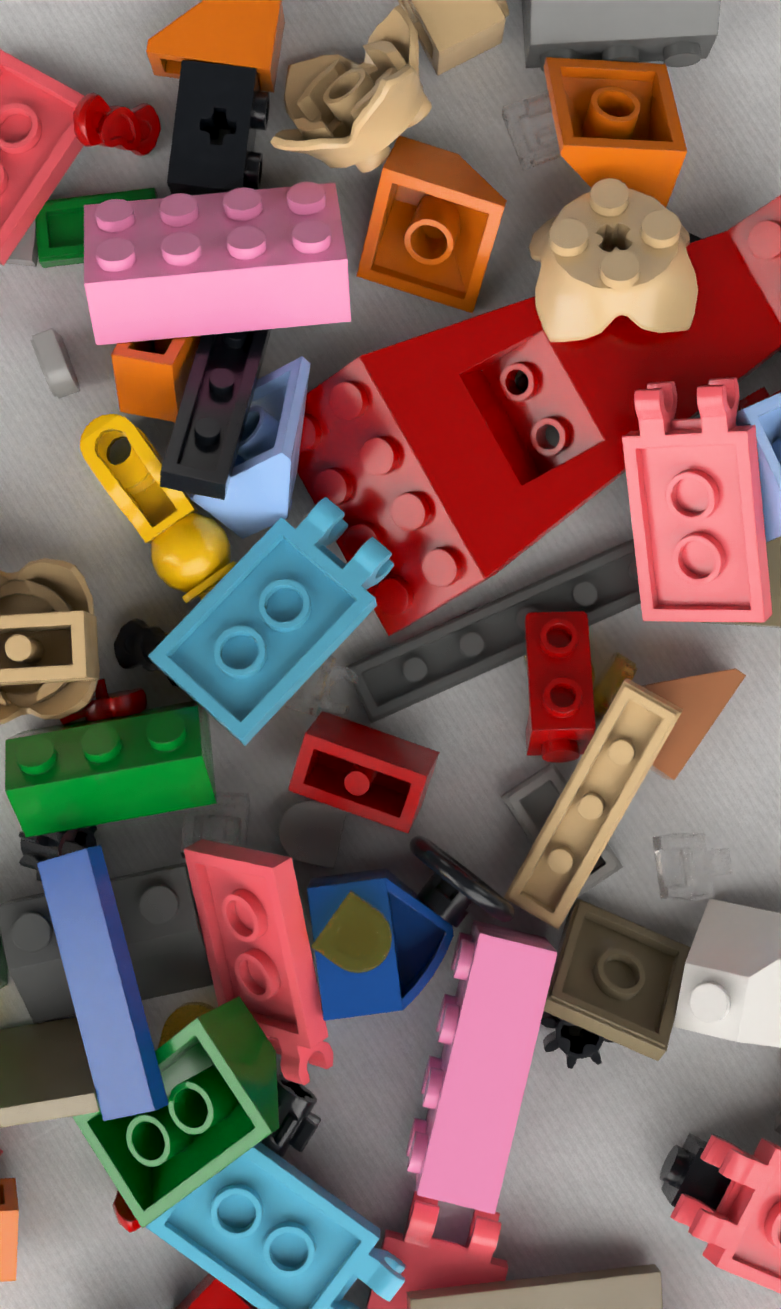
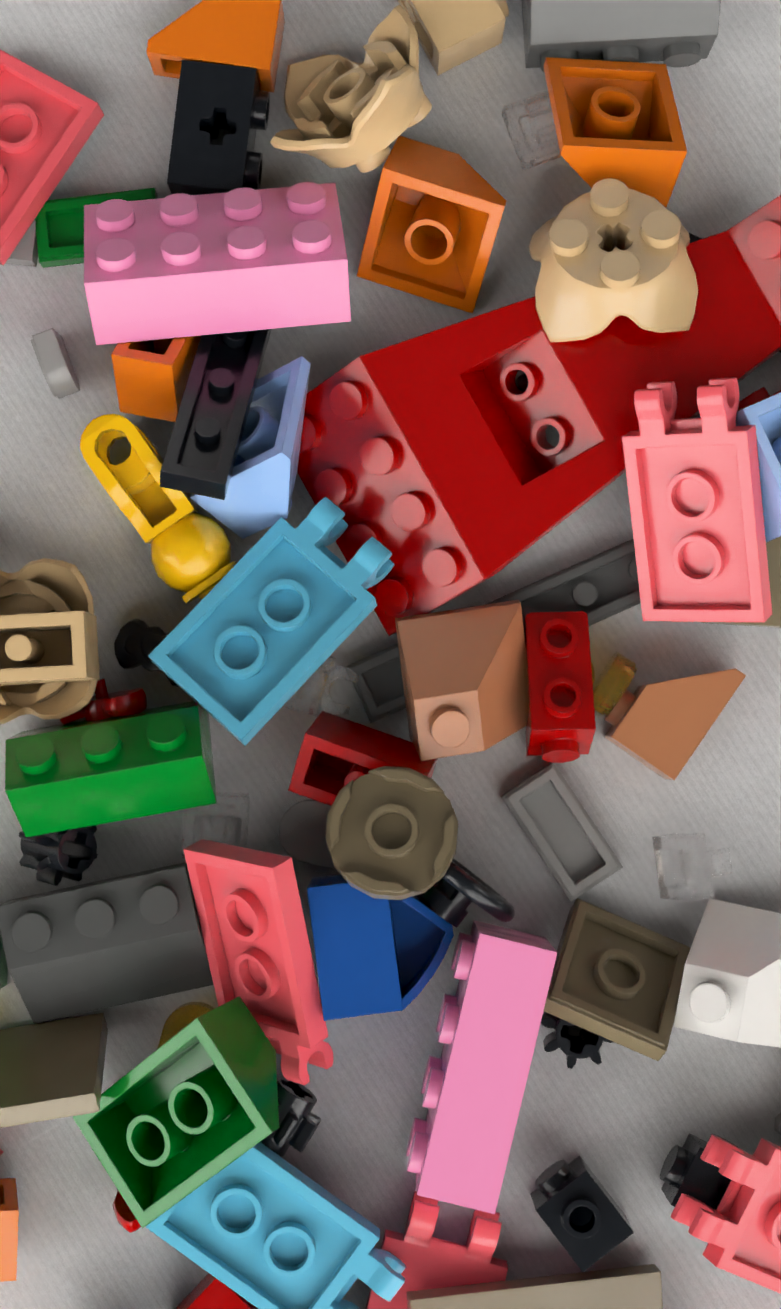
(102, 984): tile -> none
(116, 125): red piece -> none
(355, 936): clear yellow tile -> none
(392, 833): none -> dark tan tile
(463, 677): none -> nougat slope
(579, 1211): none -> black brick
(593, 803): tan tile -> none

